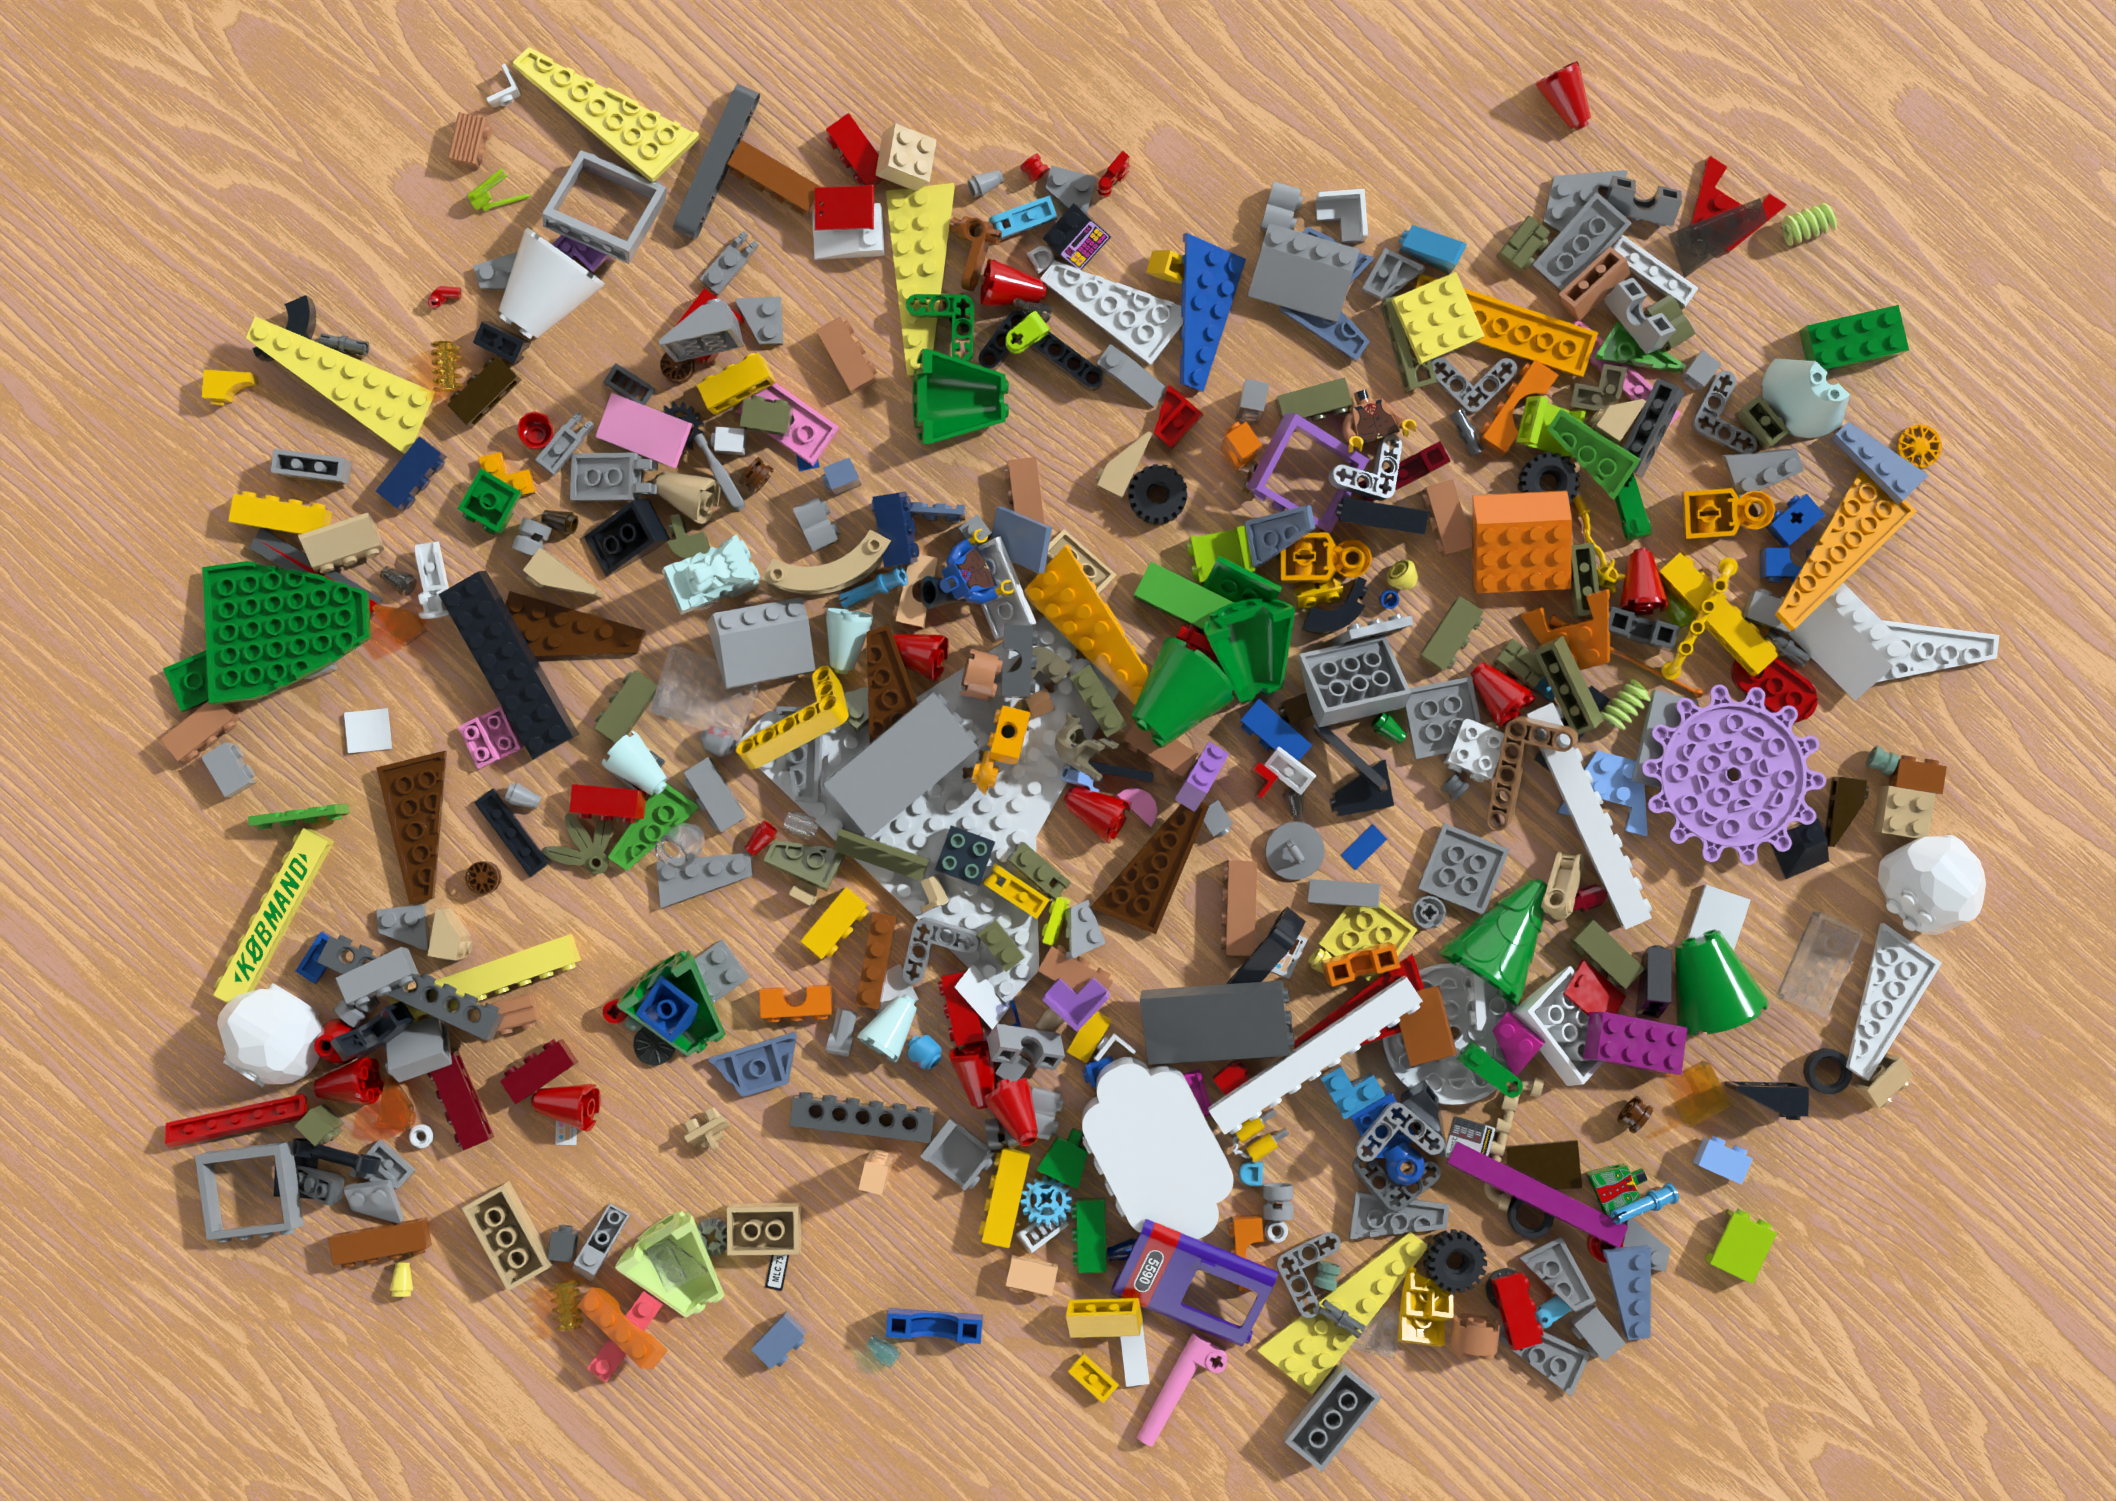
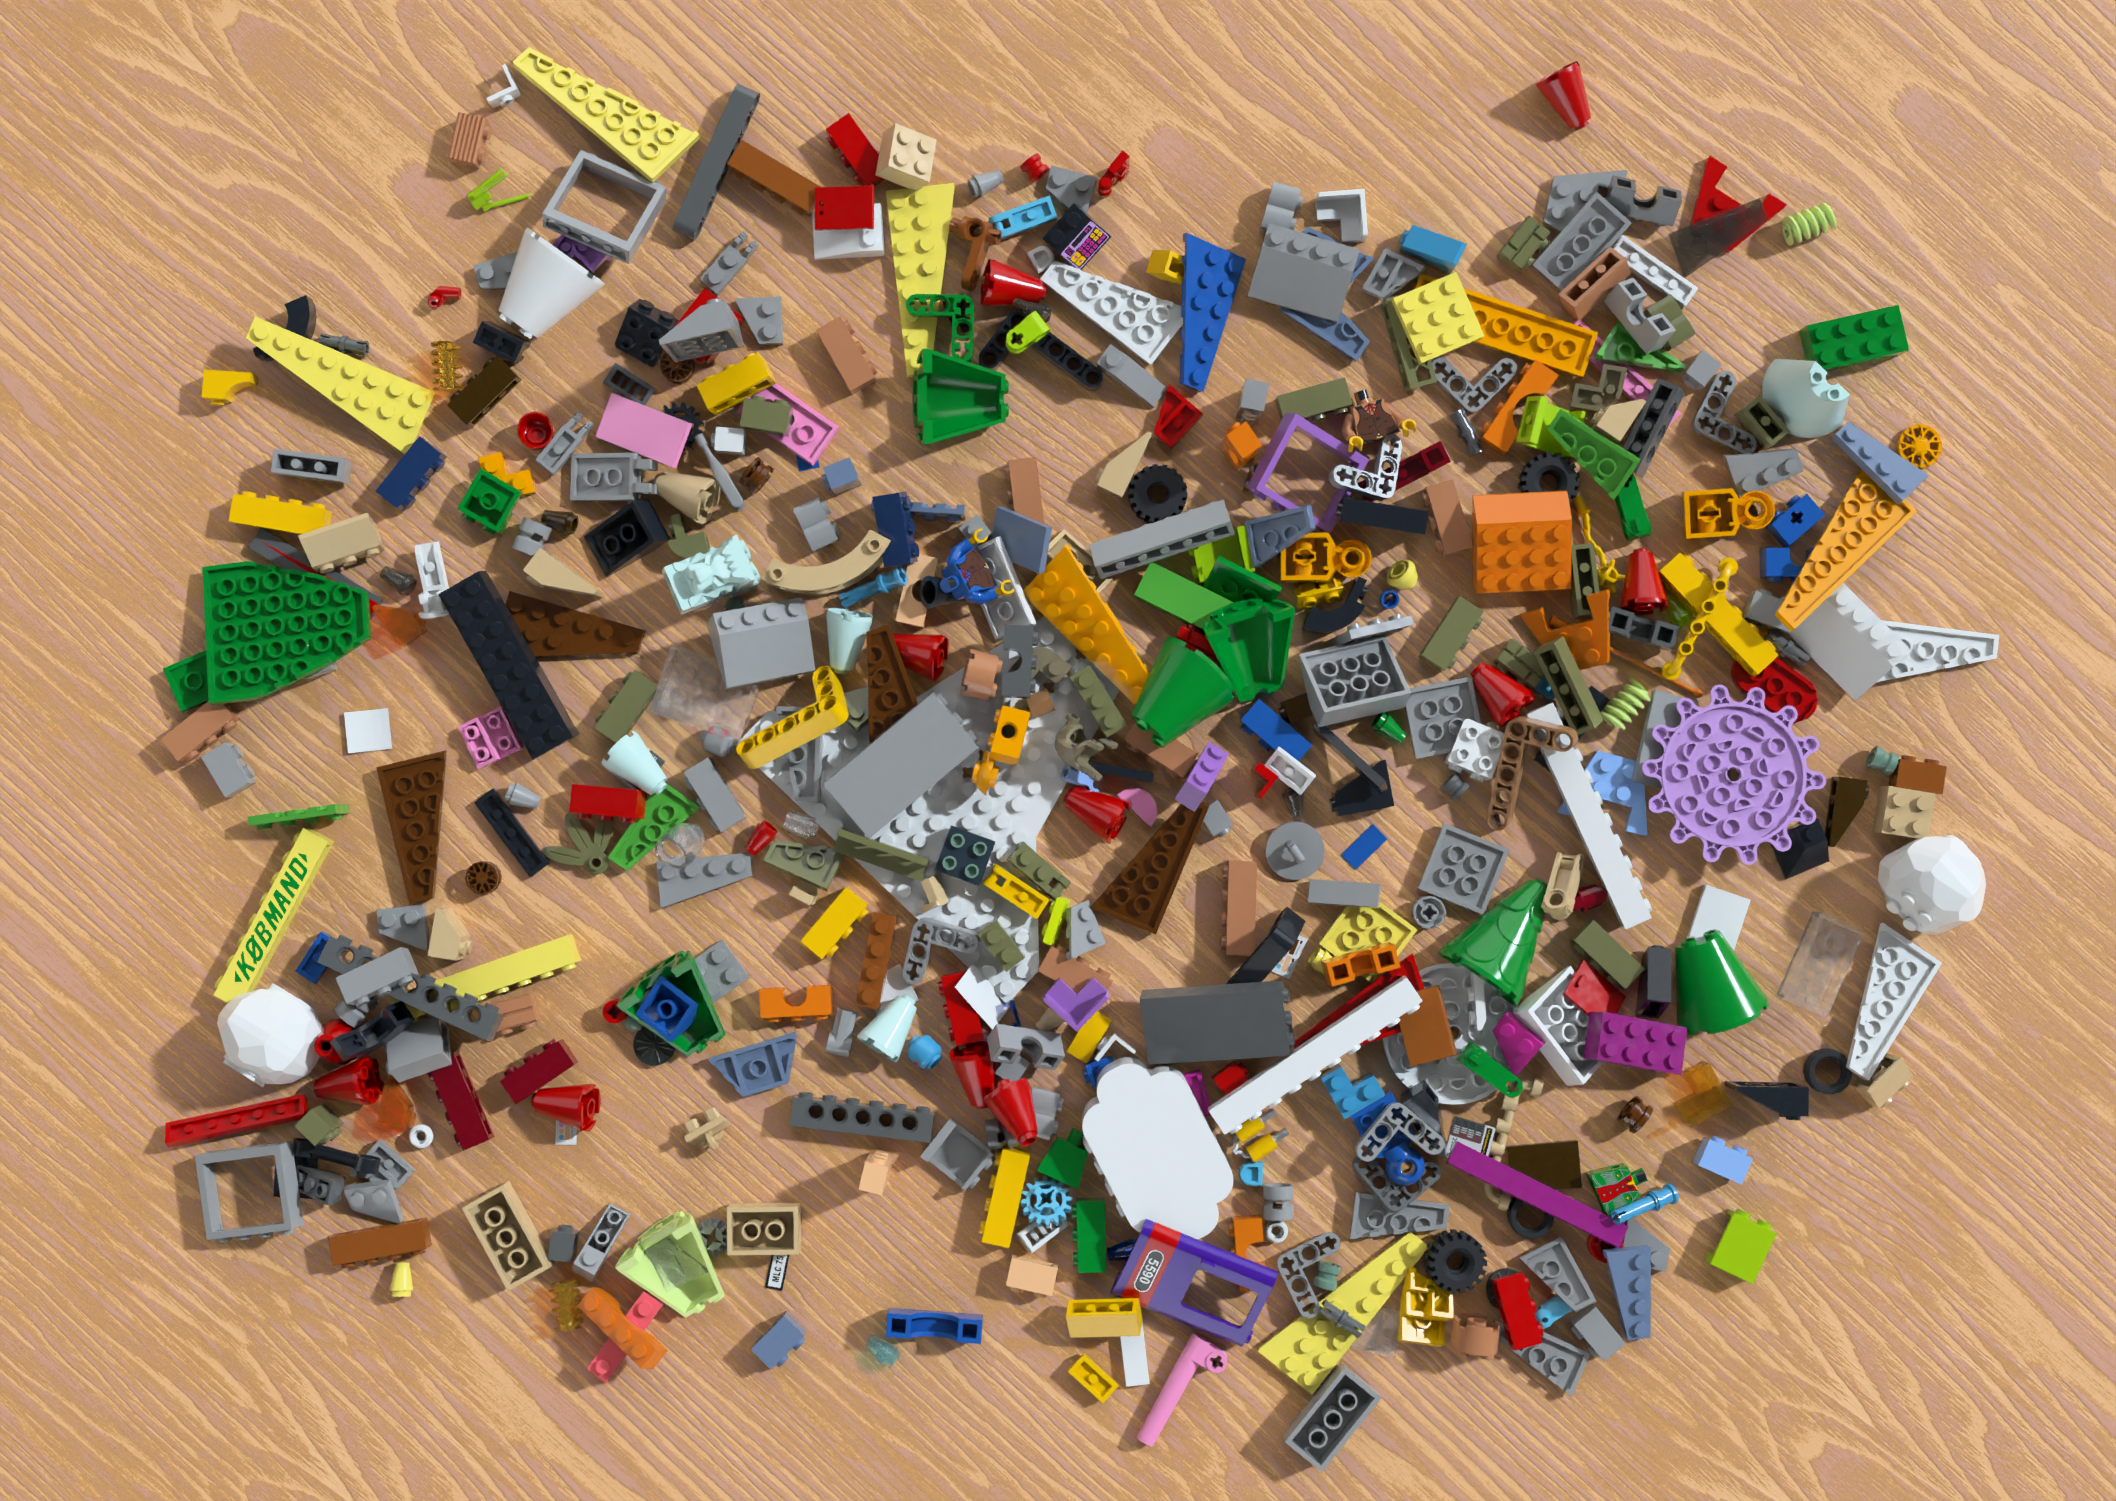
(642, 331): none -> black bracket
(734, 603): none -> sand green hinge
(1161, 539): none -> light grey brick

